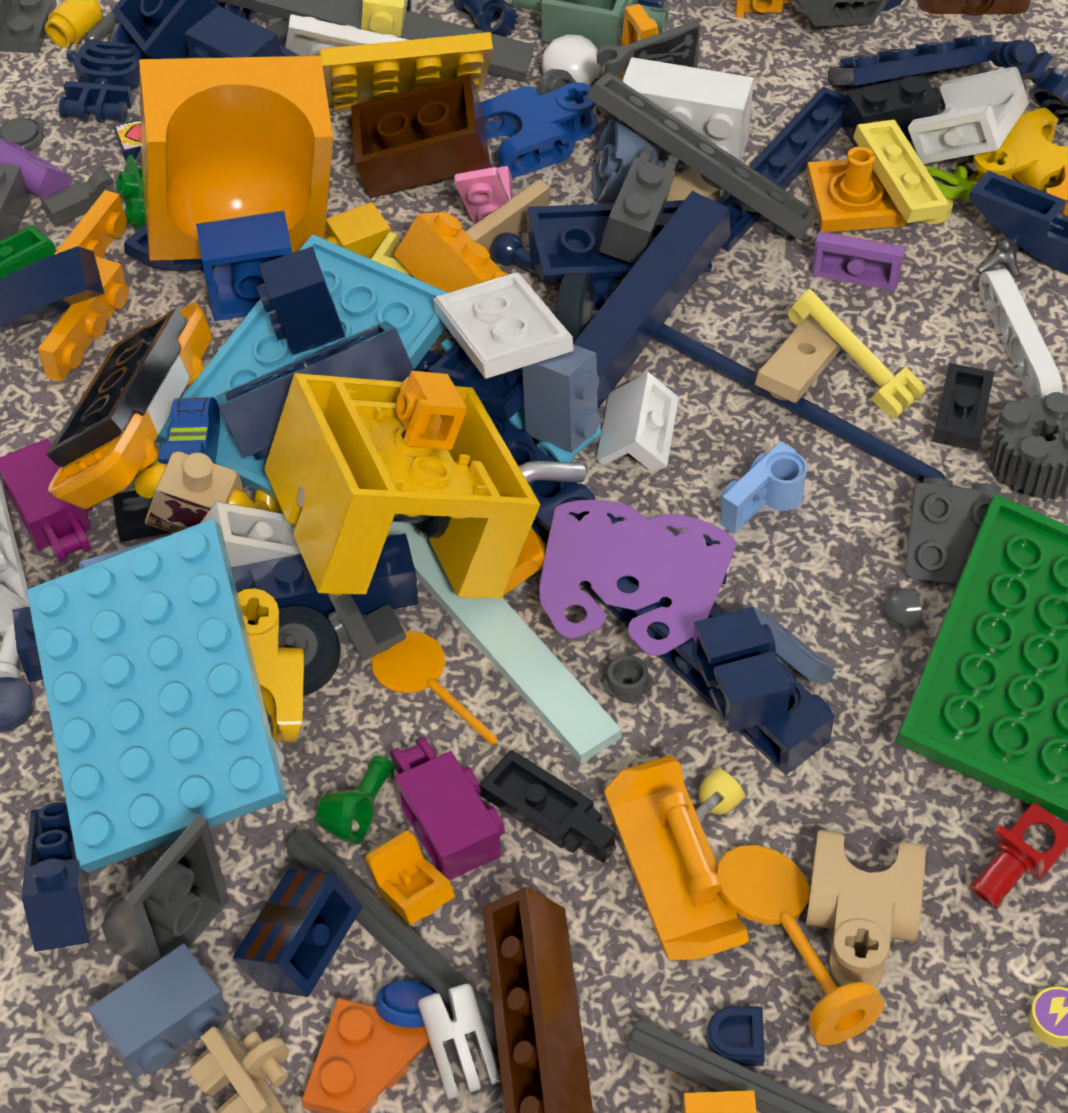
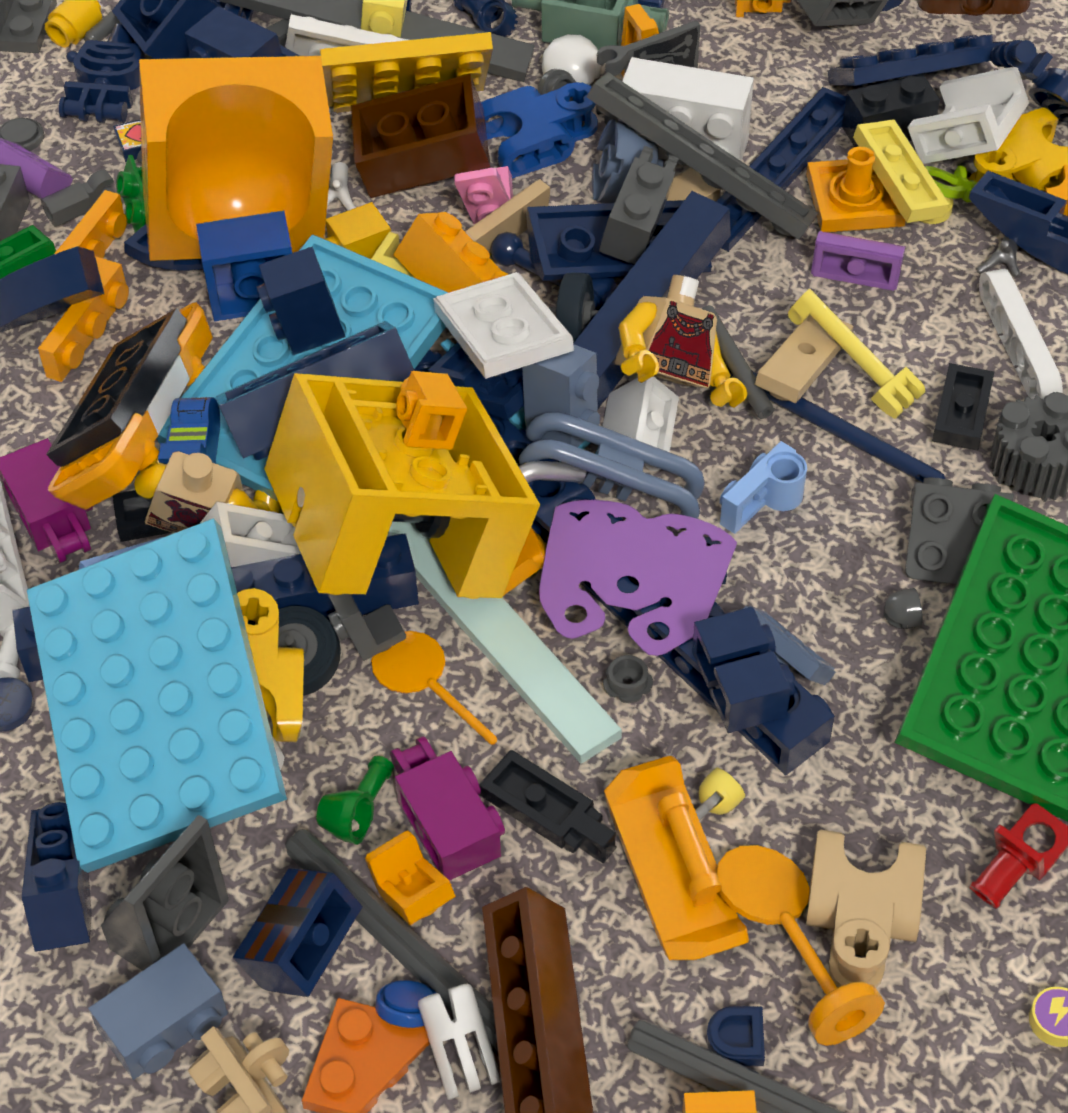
(338, 186): none -> white bar
(616, 461): none -> sand blue piece
(677, 344): none -> torso
(741, 370): none -> dark grey piece

